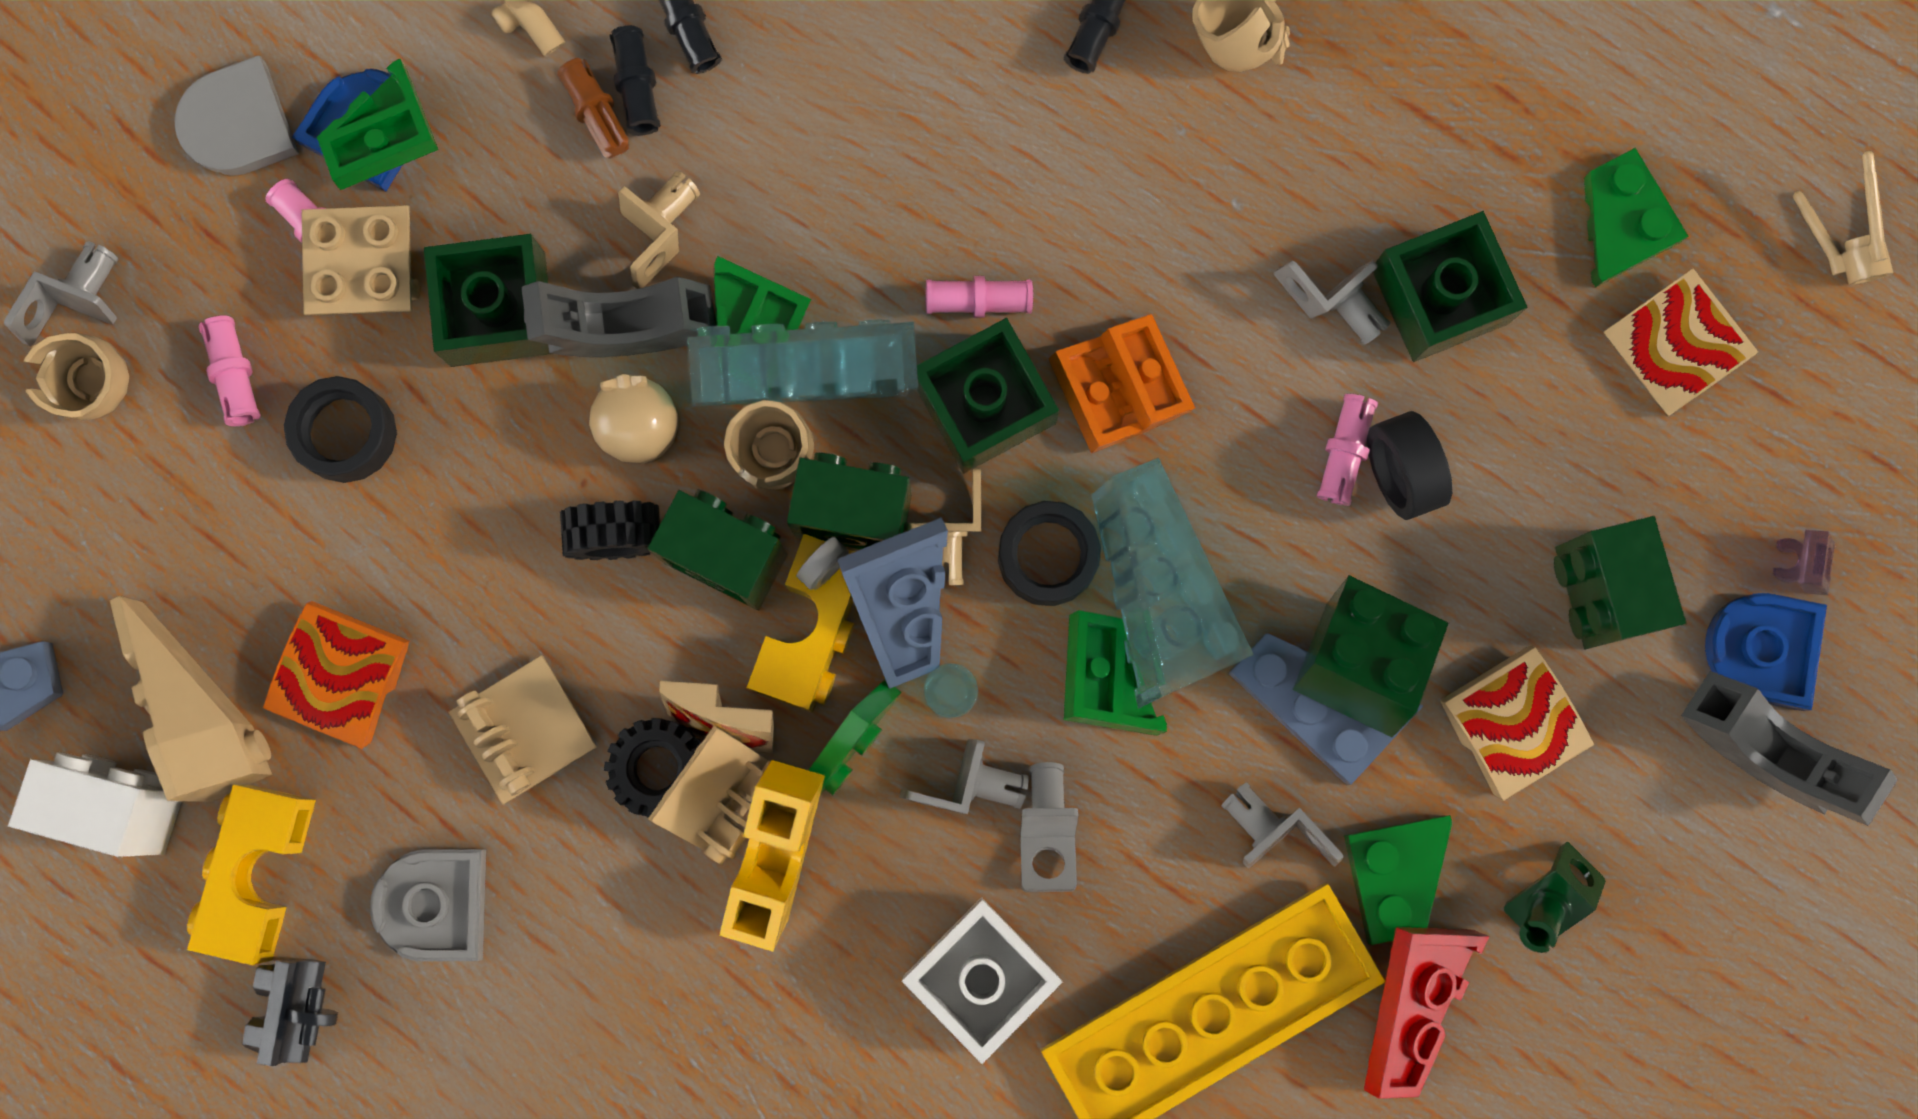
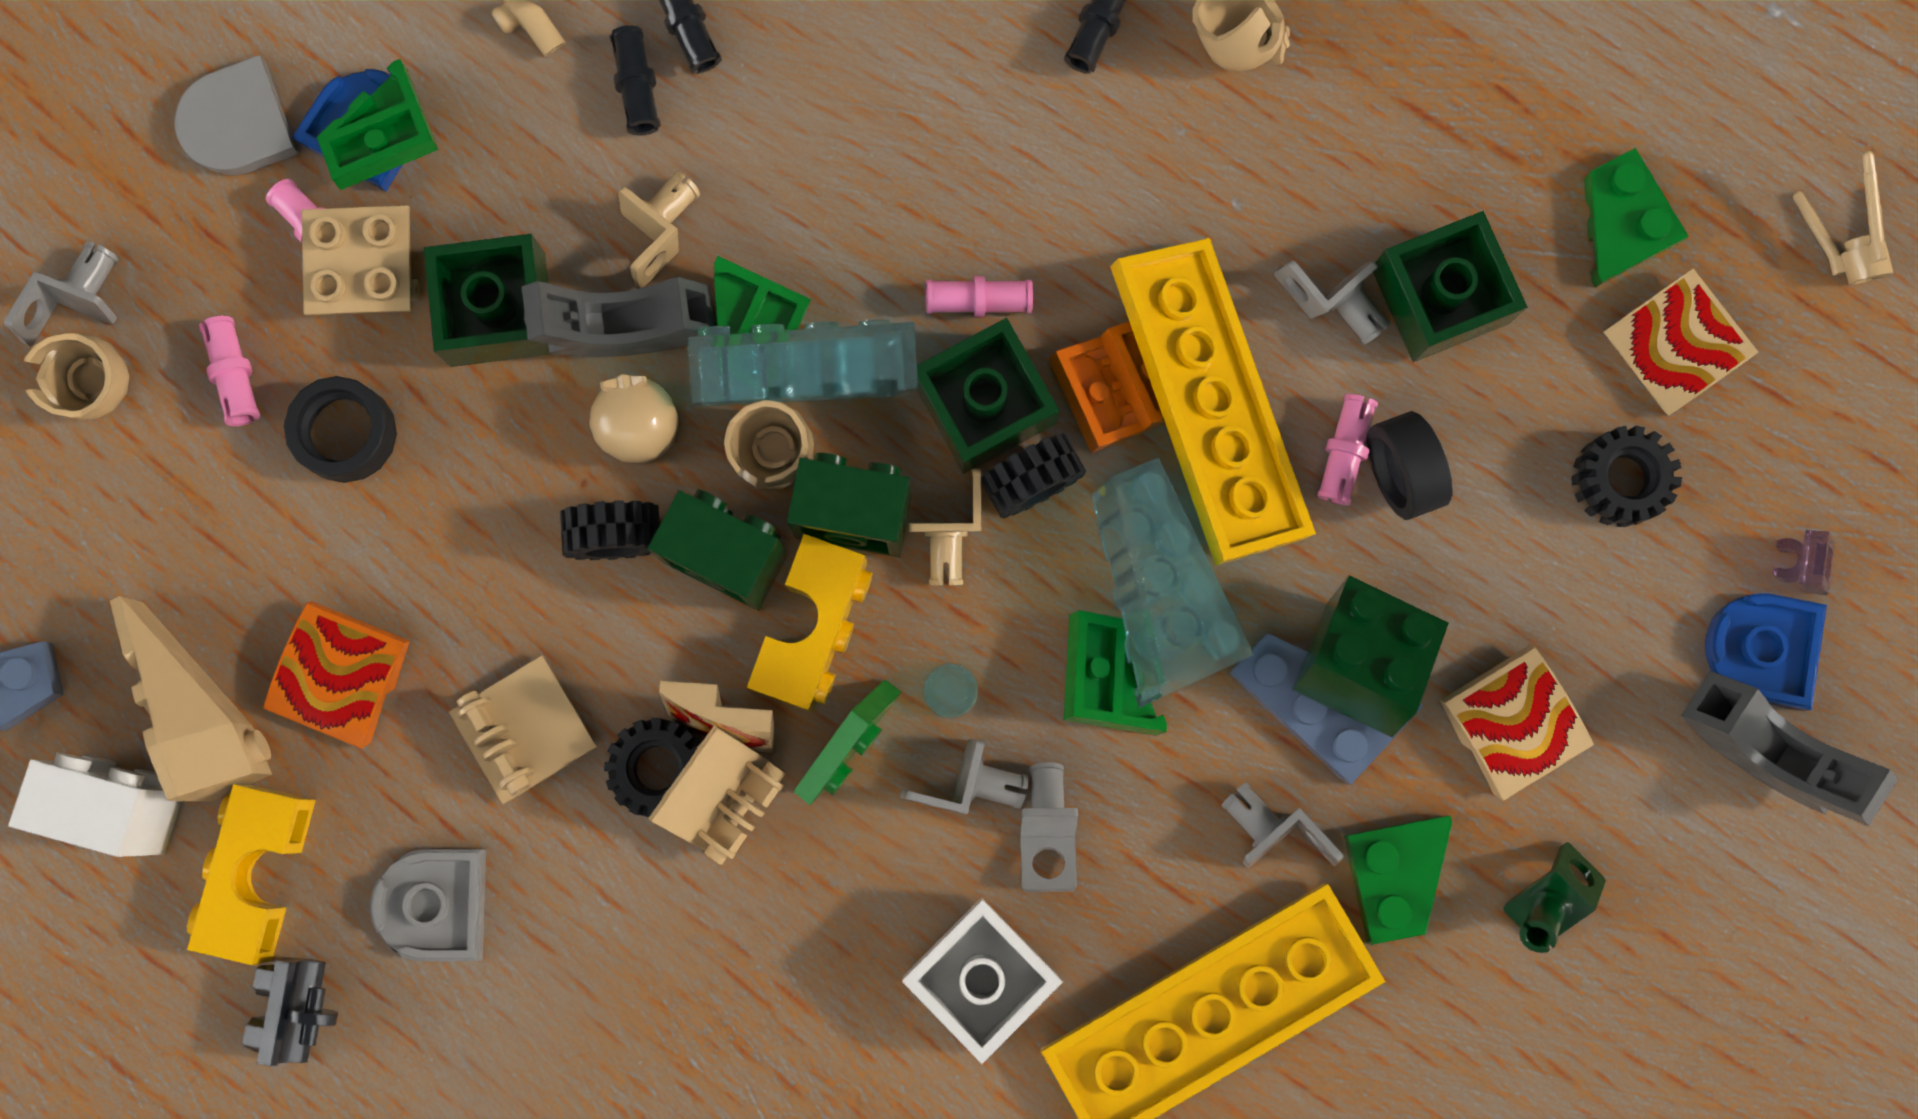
(593, 107): dark orange axle -> none
(777, 844): yellow arch -> none
(822, 564): light grey tile -> none
(899, 599): sand blue wing -> none
(1033, 475): none -> black tyre
(1049, 513): black tyre -> none
(1212, 400): none -> yellow plate
(1417, 991): red wing -> none
(1618, 583): dark green brick -> none
(1651, 458): none -> black tyre

